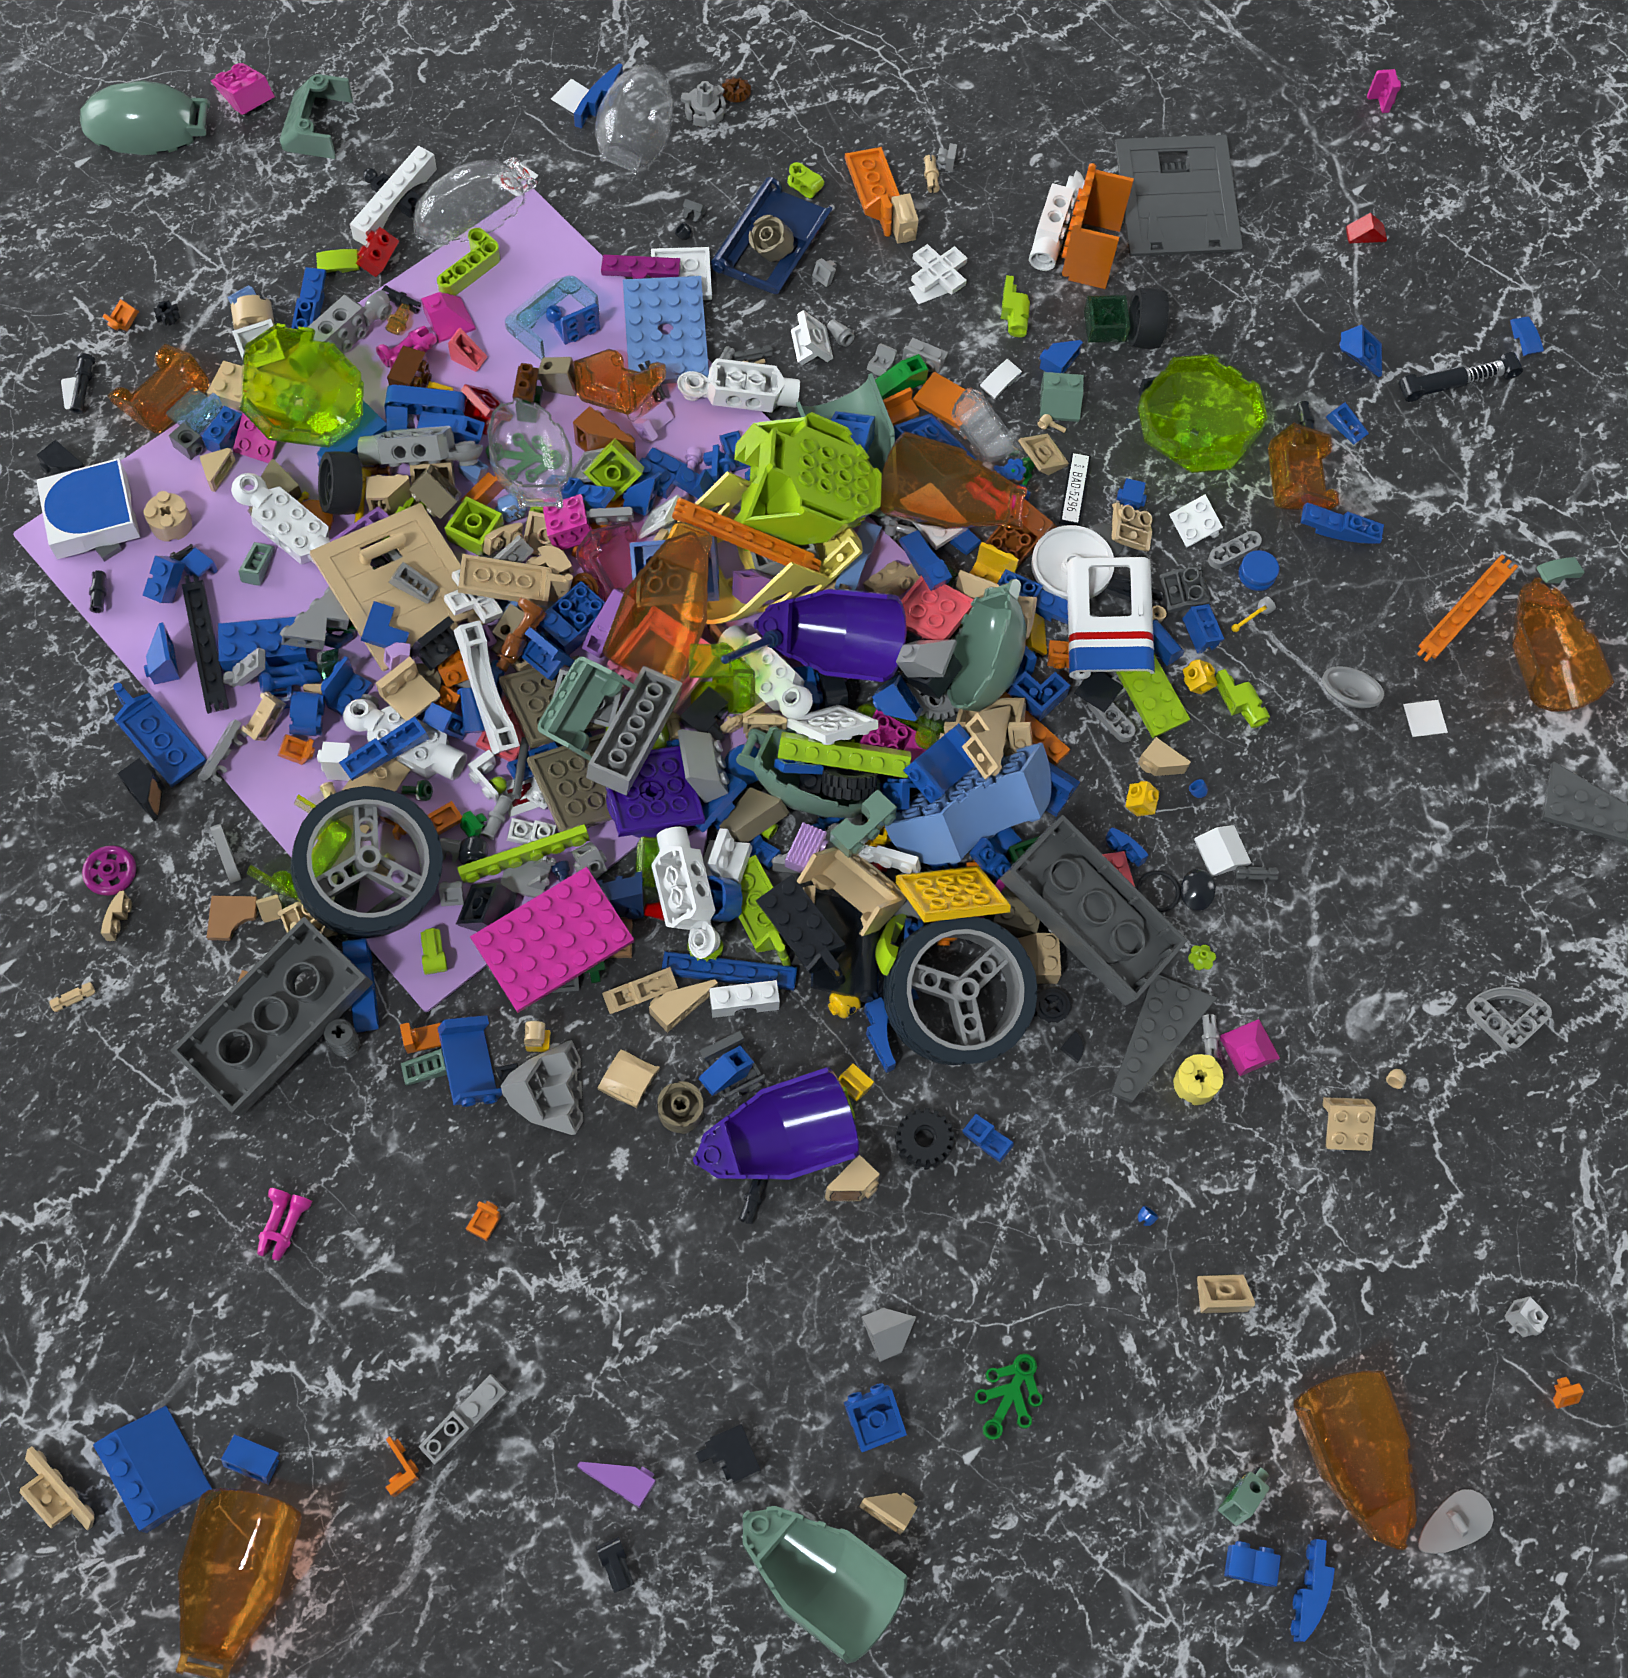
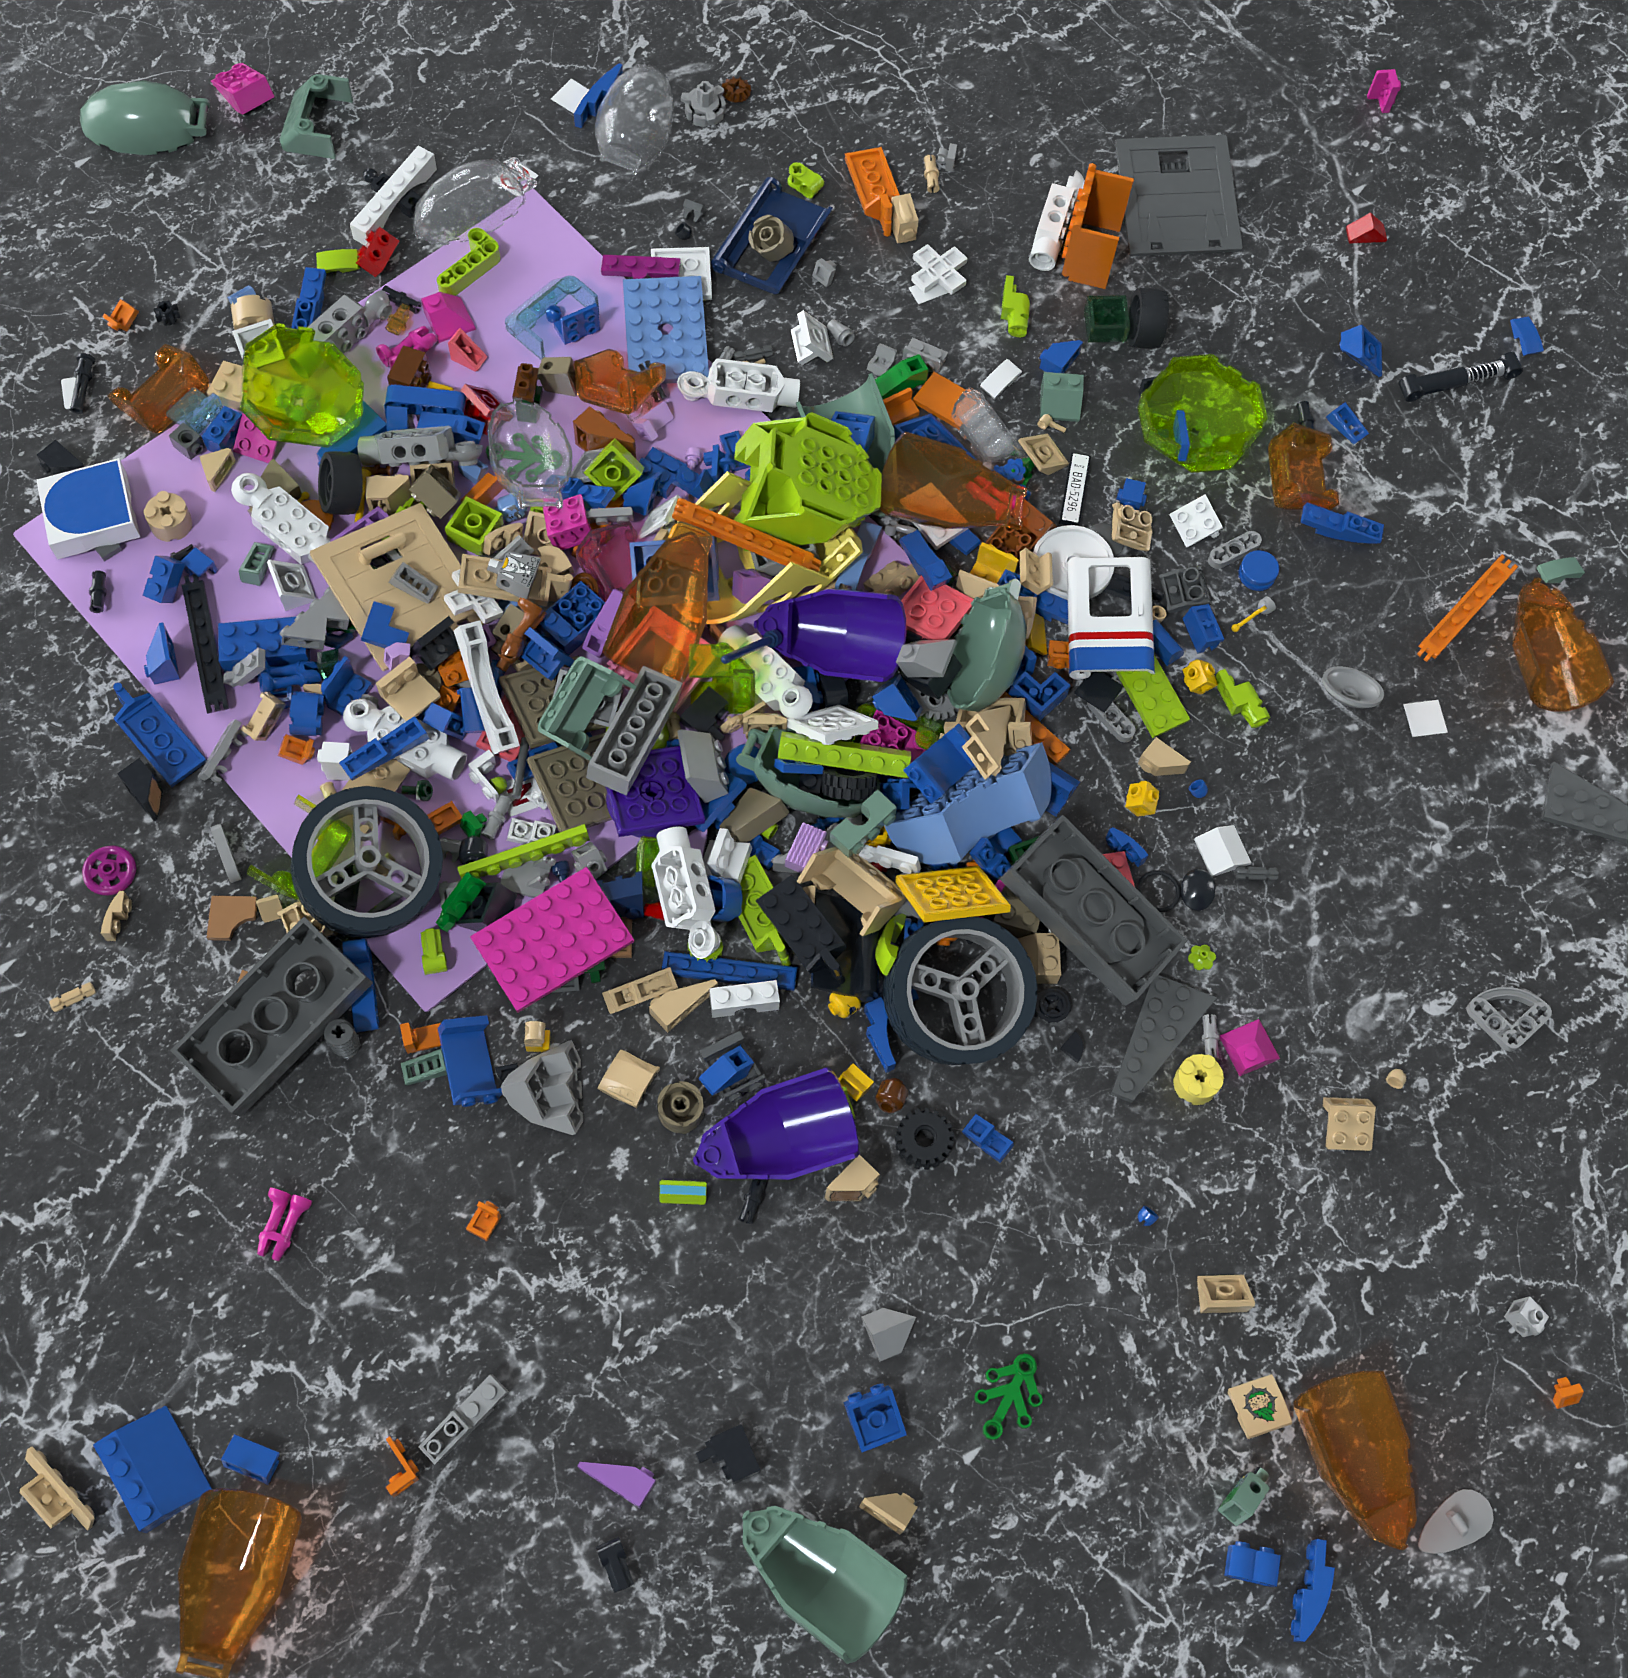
(291, 584): none -> white slope
(459, 900): none -> green hinge
(515, 573): none -> light grey torso
(683, 1192): none -> lime slope
(891, 1095): none -> reddish brown head
(1035, 571): none -> tan bracket
(1181, 434): none -> blue tile
(1260, 1406): none -> tan slope

